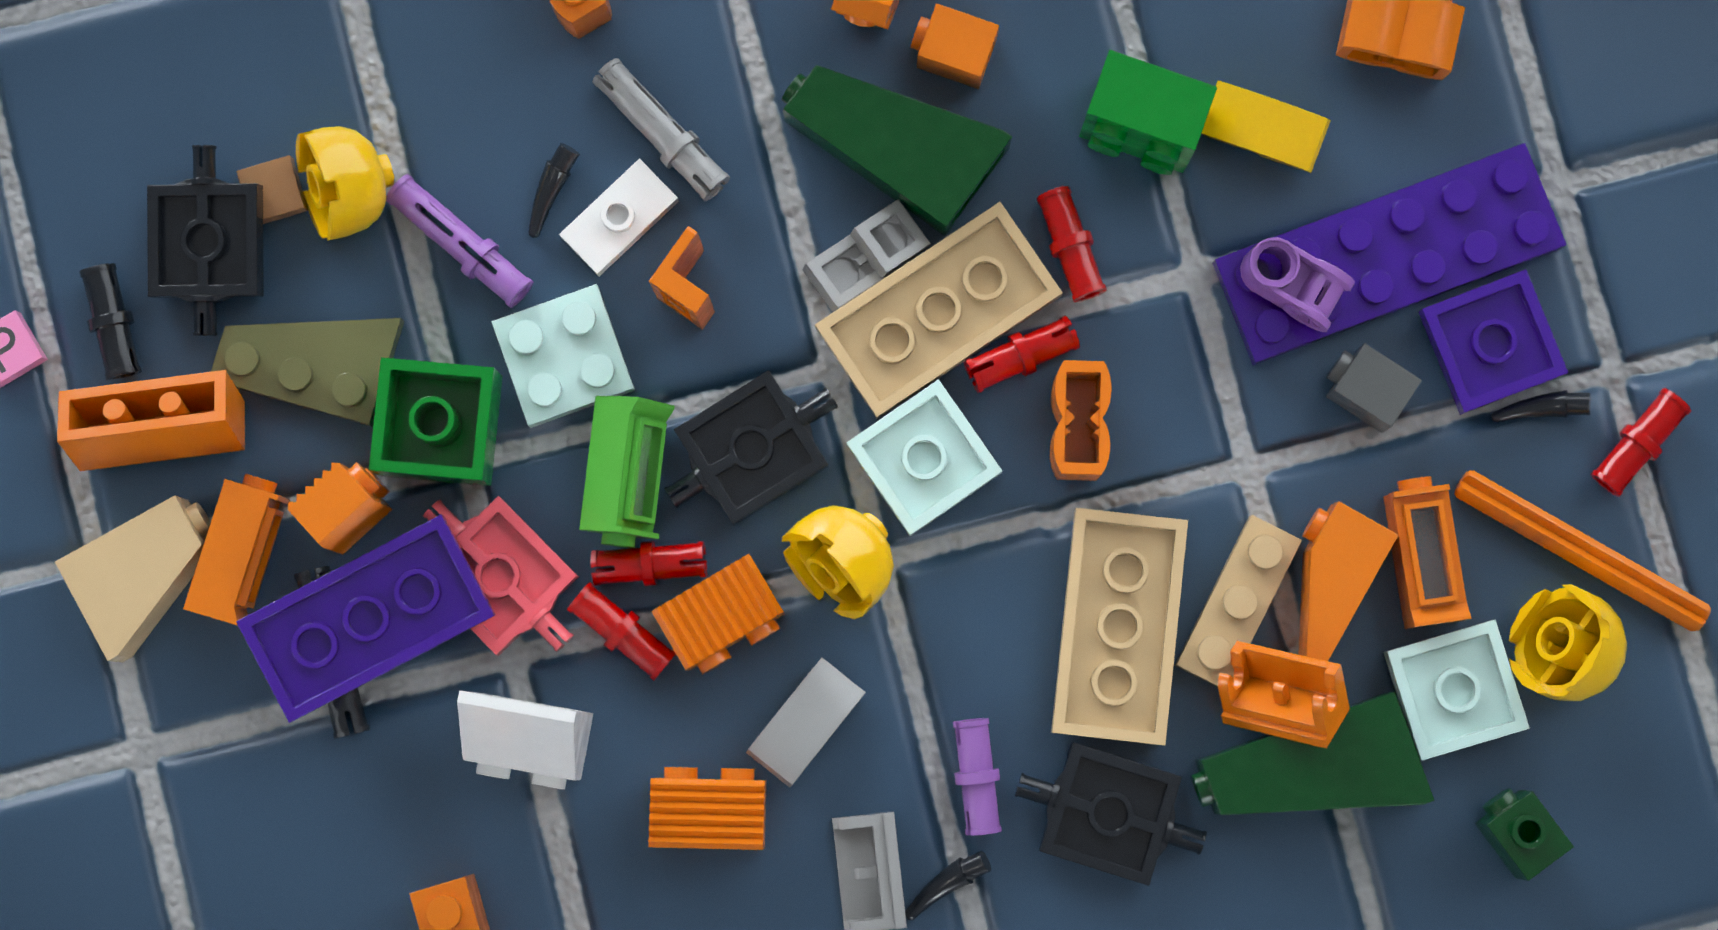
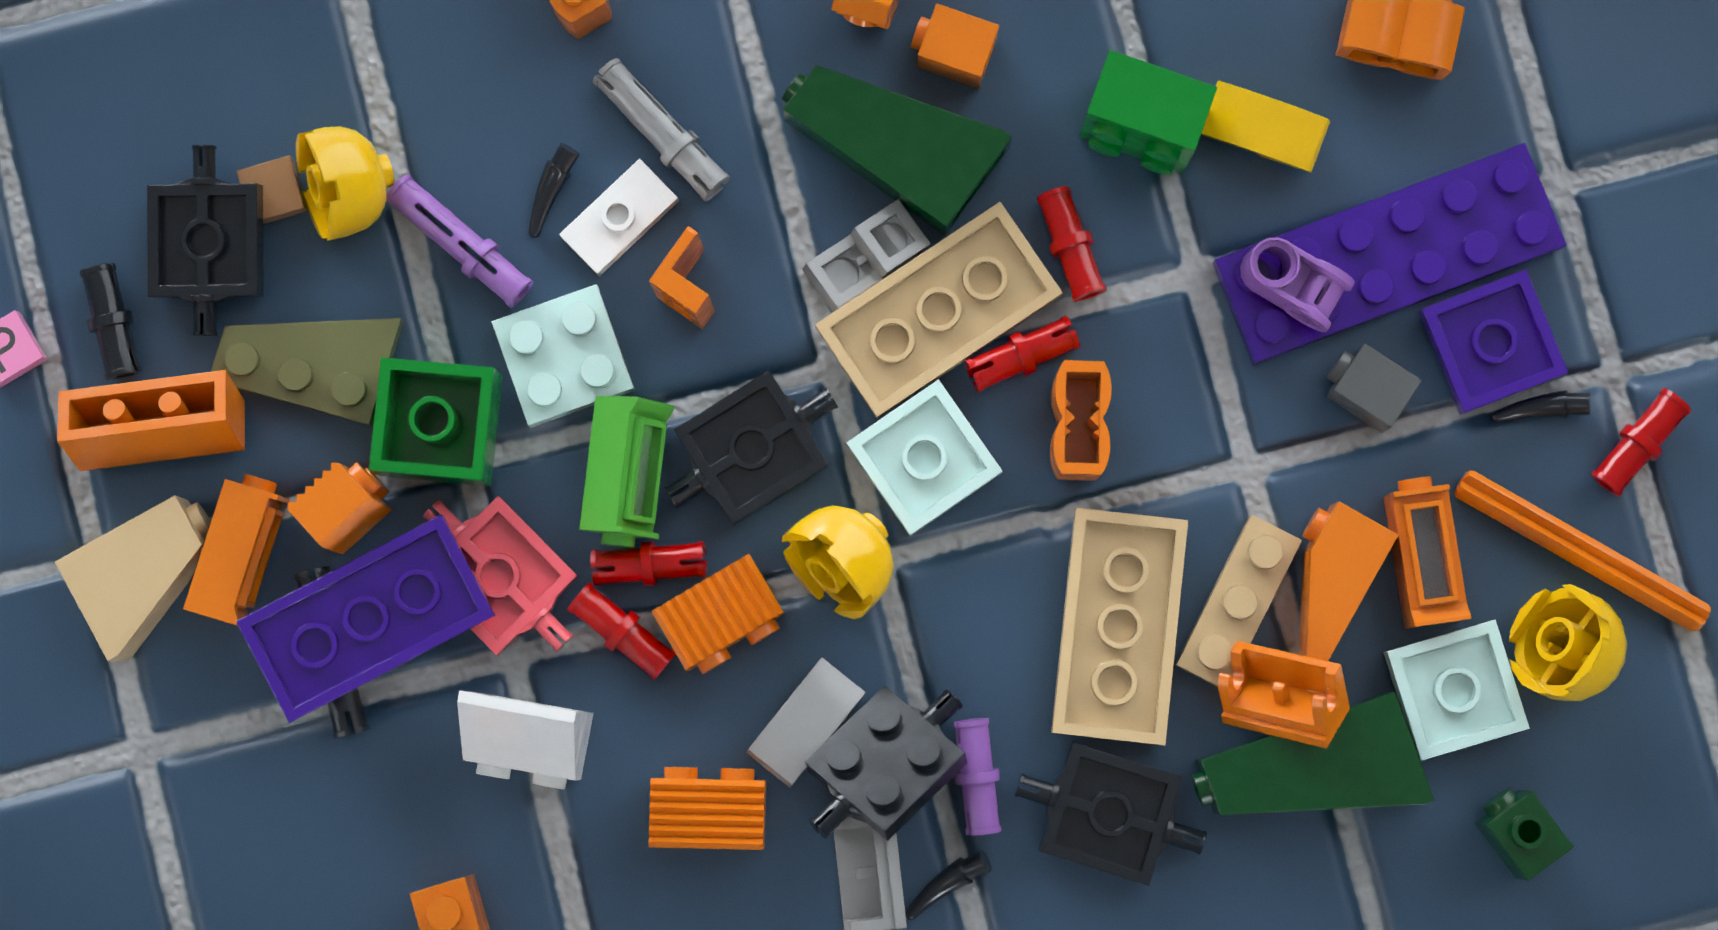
(885, 763): none -> black plate

